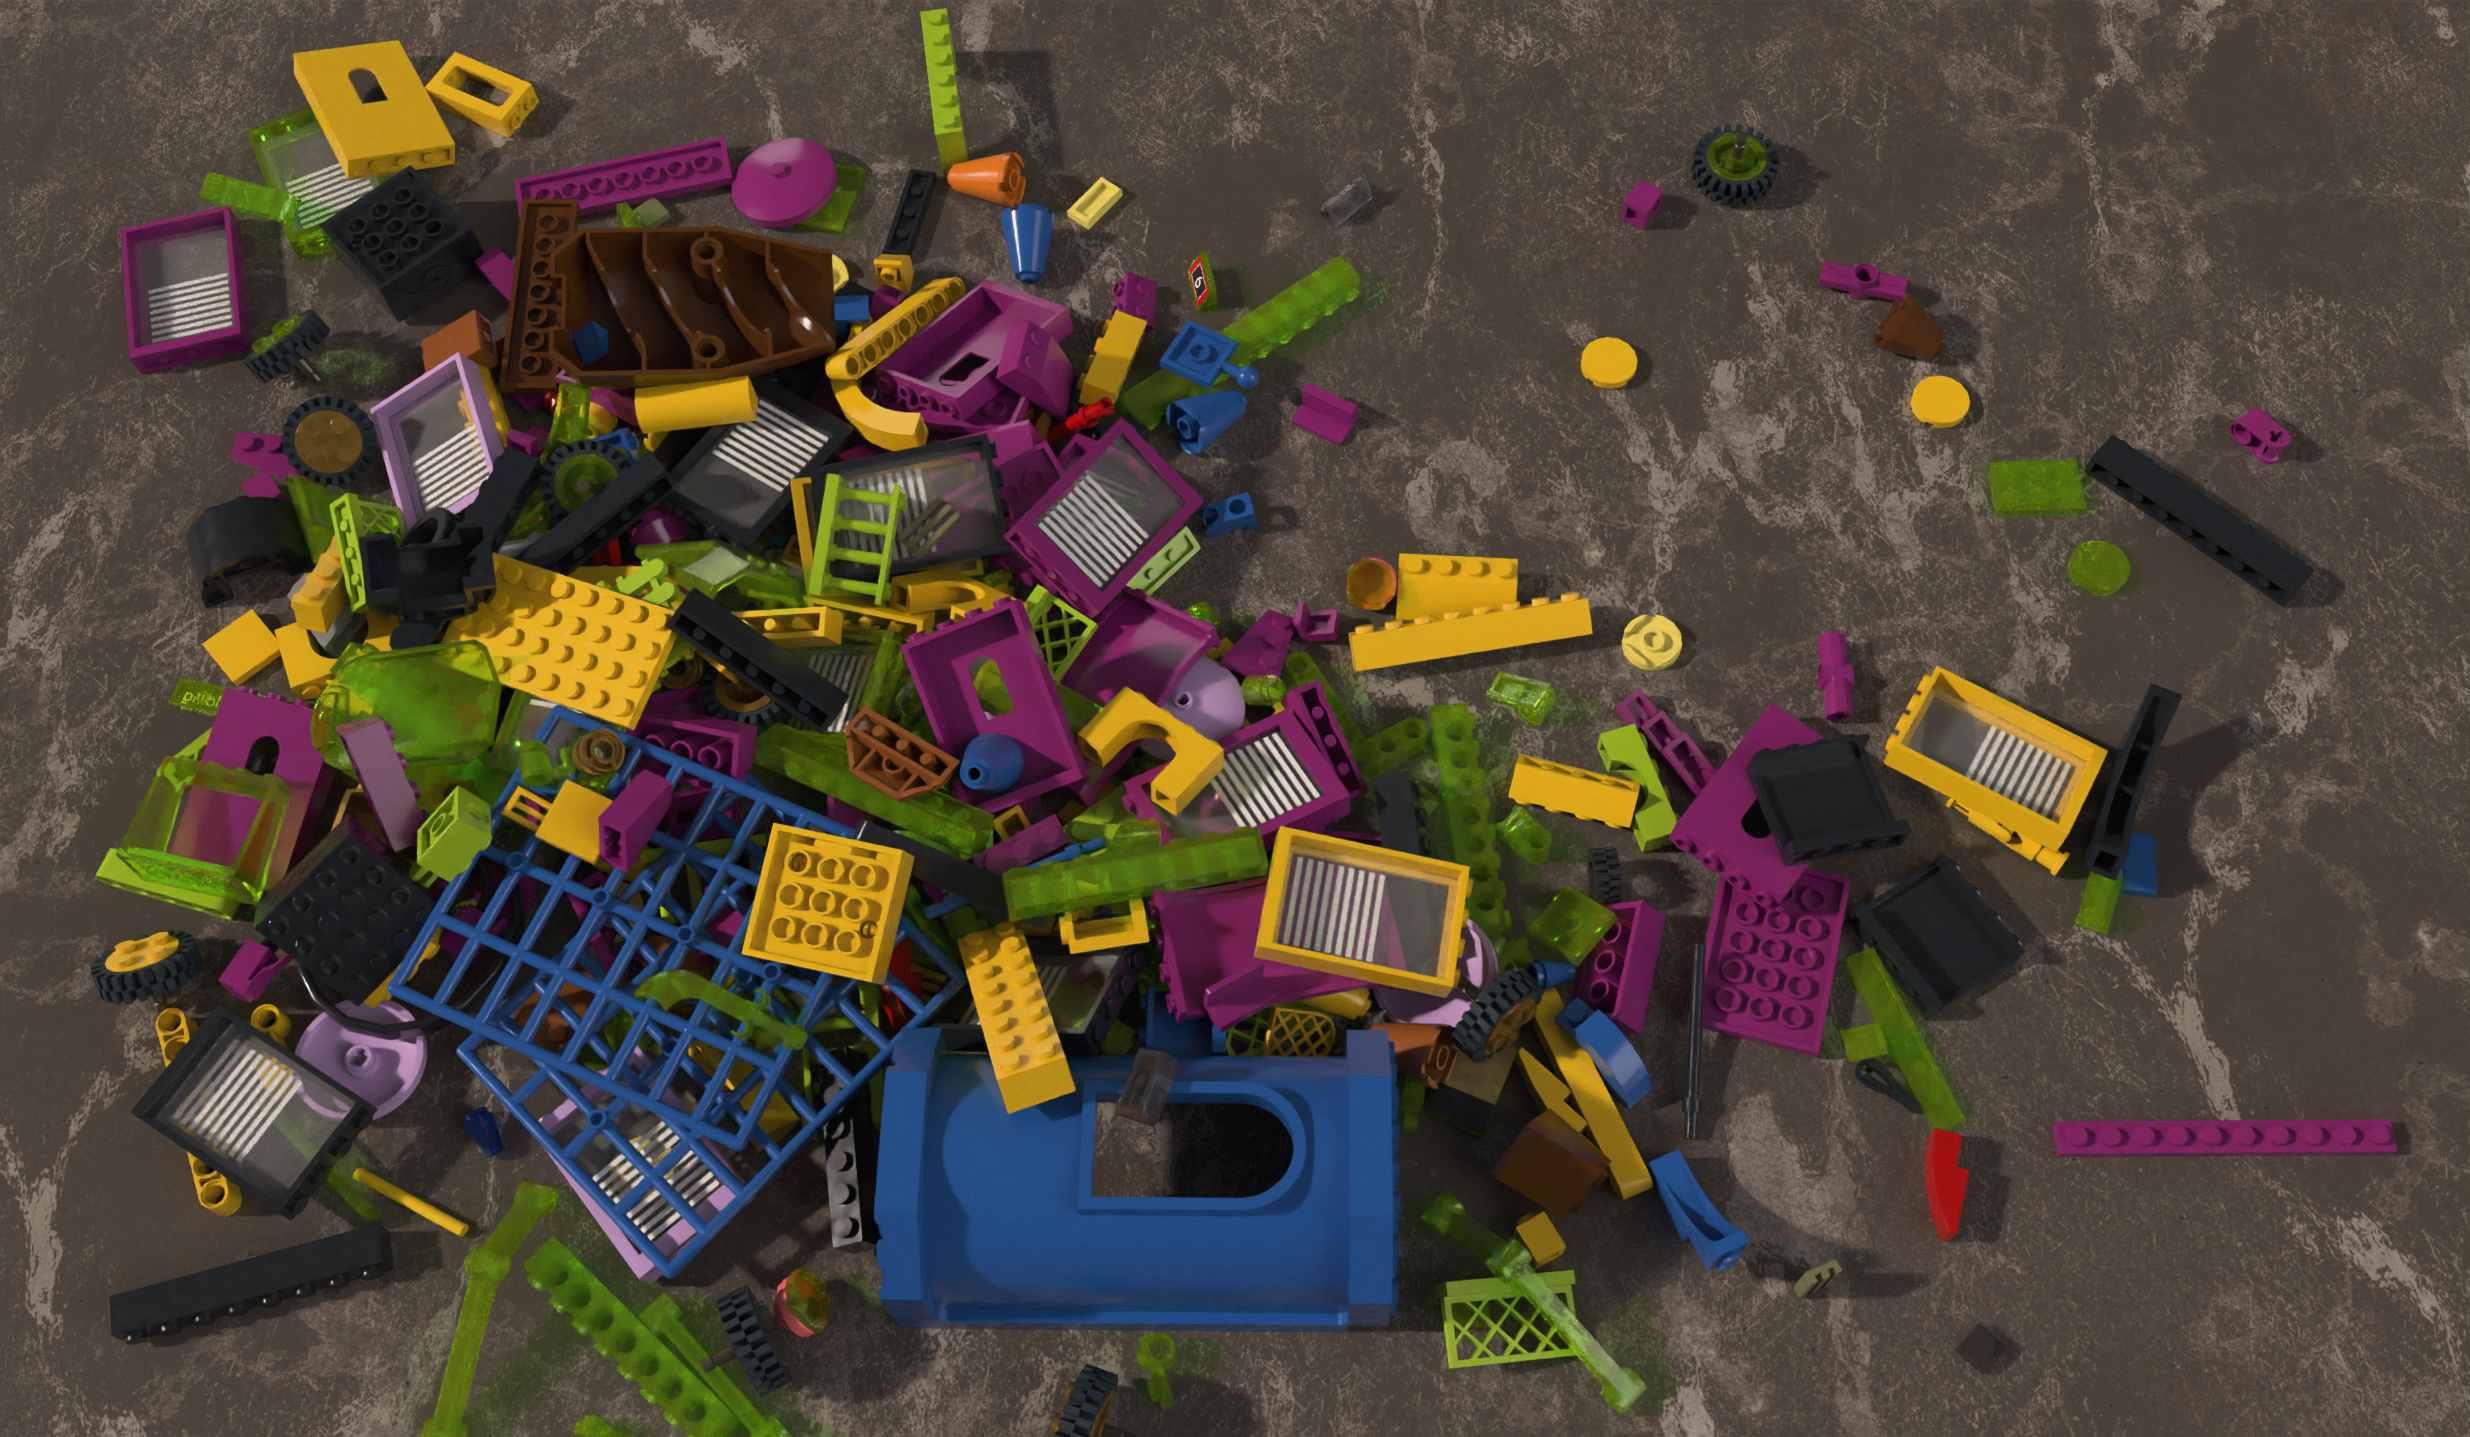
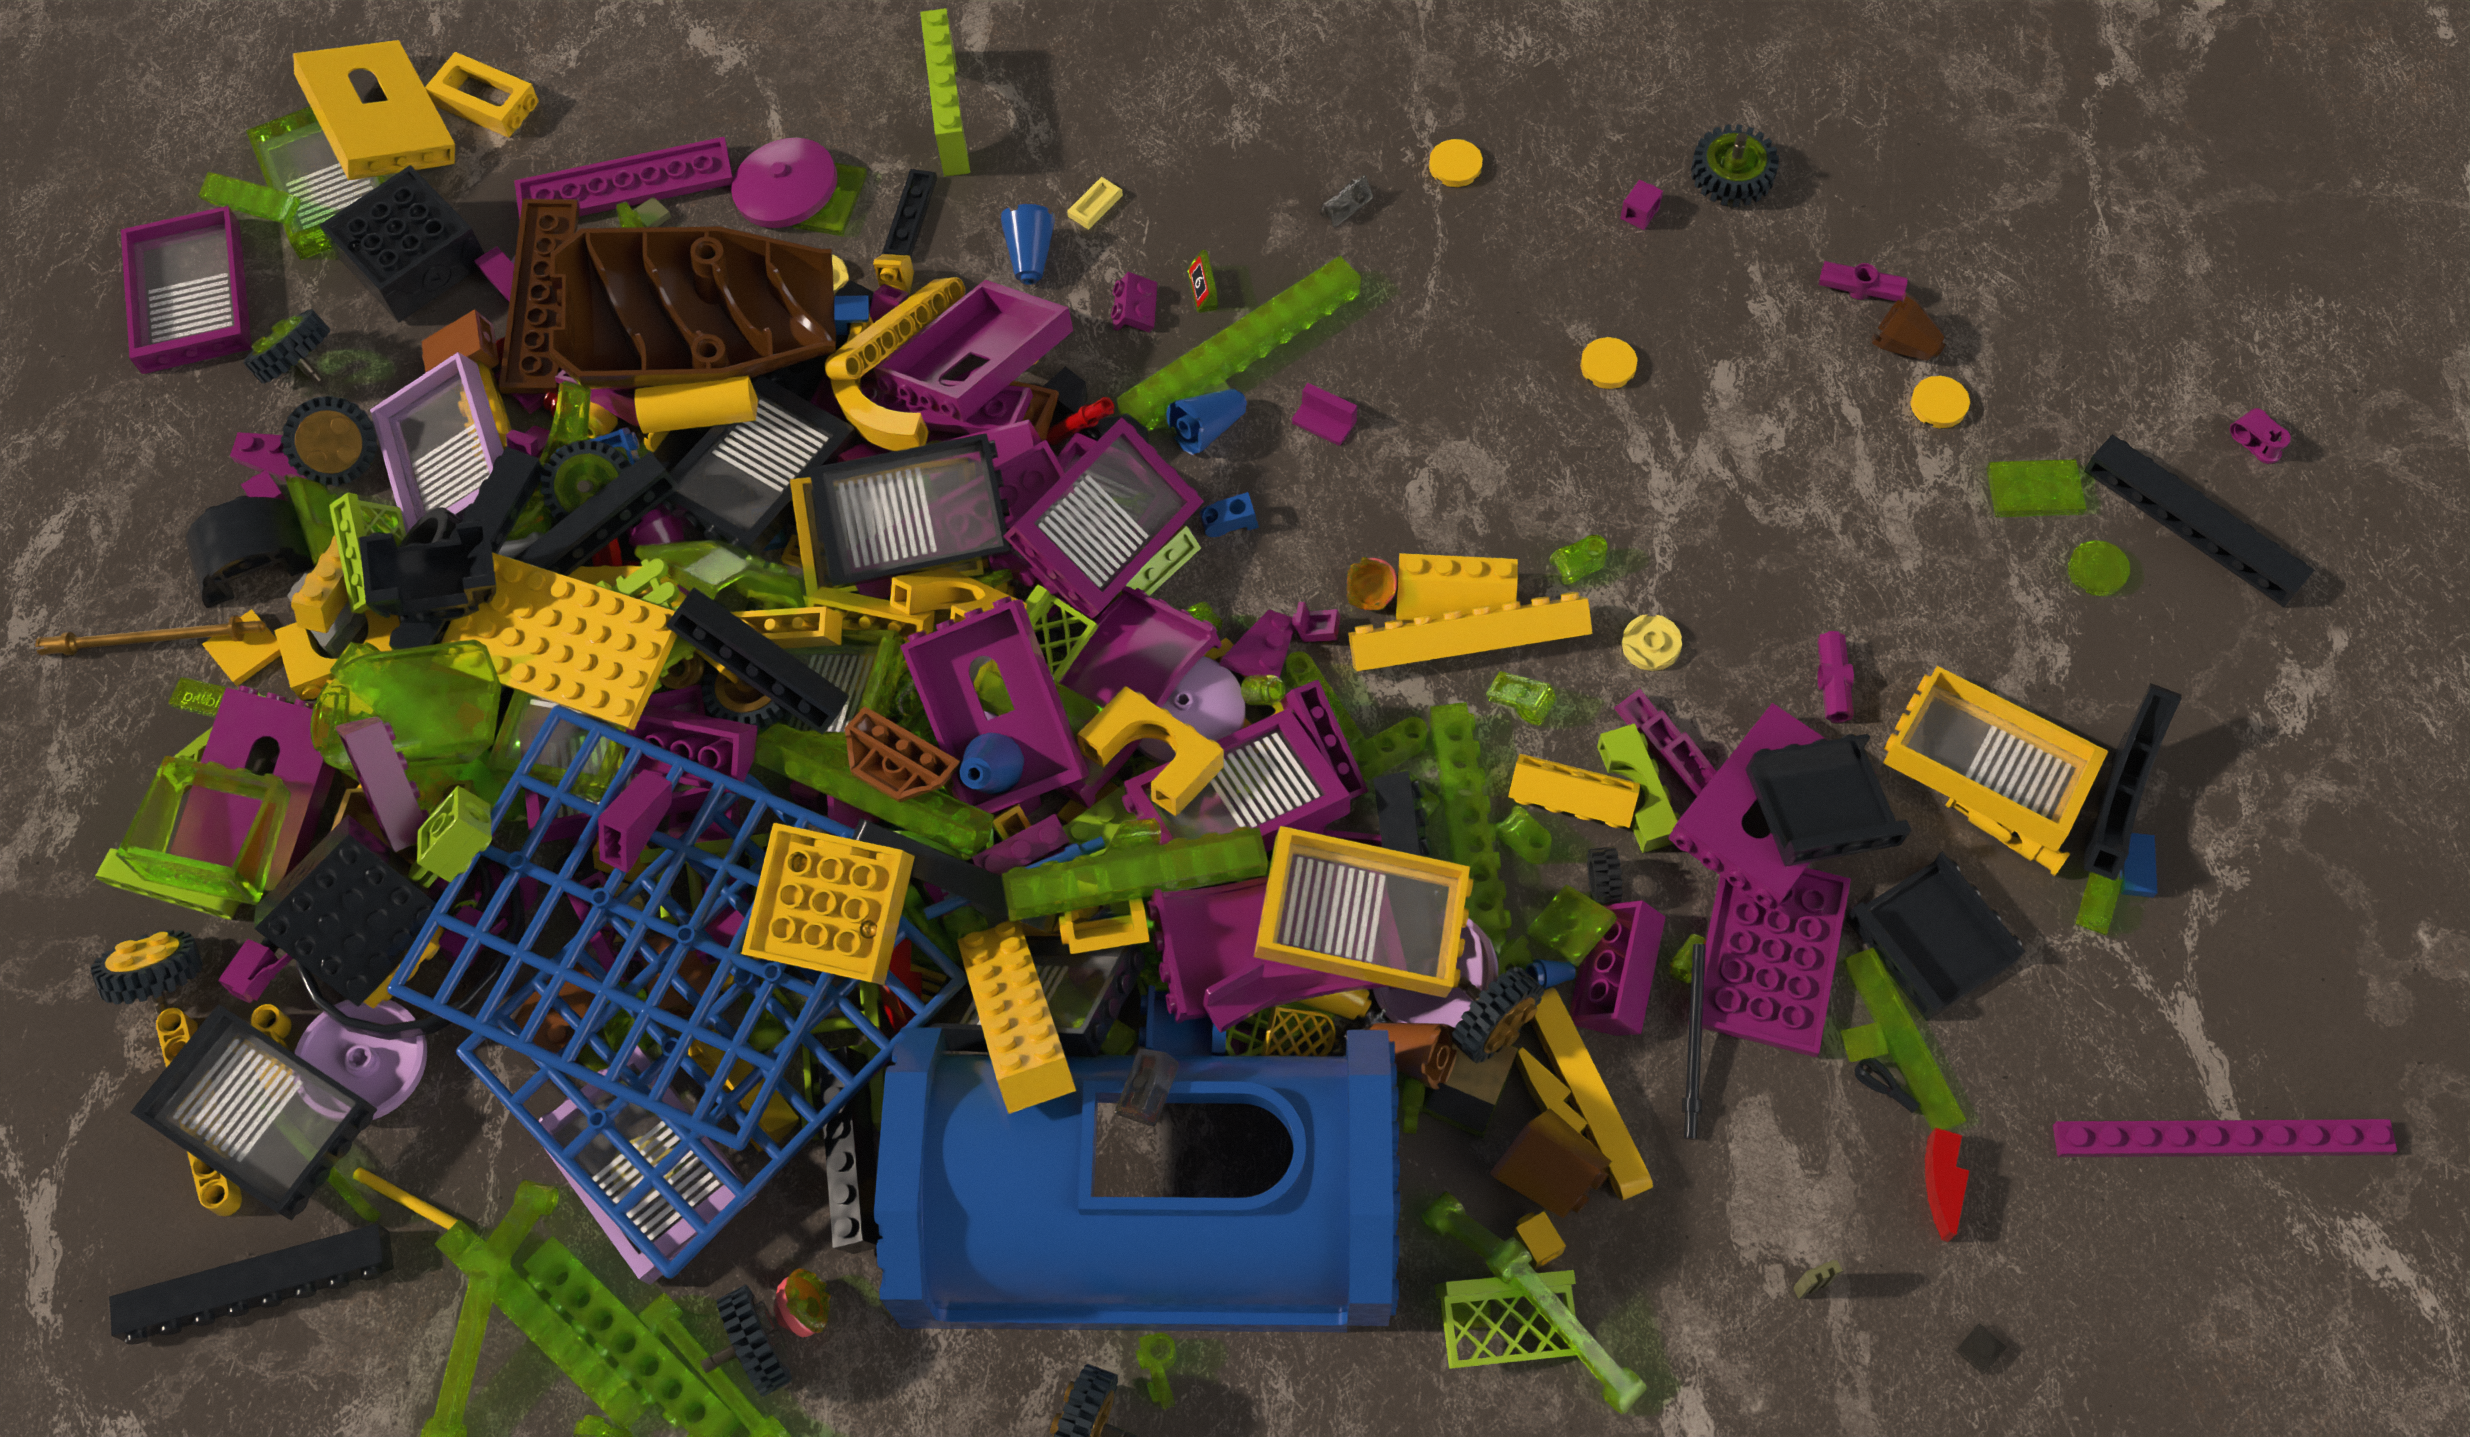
(69, 643): none -> pearl gold bar
(484, 1131): clear blue cone -> none
(513, 802): yellow tile -> none
(536, 764): clear neon green piece -> none
(553, 1334): none -> clear neon green brick
(573, 821): yellow tile -> none
(591, 342): blue slope -> none
(610, 746): pearl gold wheel -> none
(676, 985): clear neon green sword -> none
(807, 796): none -> magenta tile
(833, 521): lime fence -> none
(921, 519): olive tile -> none
(990, 178): orange cone -> none
(1037, 368): magenta slope -> none
(1112, 359): yellow brick -> none
(1202, 355): blue plate -> none
(1455, 162): none -> yellow tile
(1576, 562): none -> clear neon green piece
(1610, 1050): blue arch -> none
(1682, 962): none -> clear neon green cone
(1694, 1215): blue arch -> none

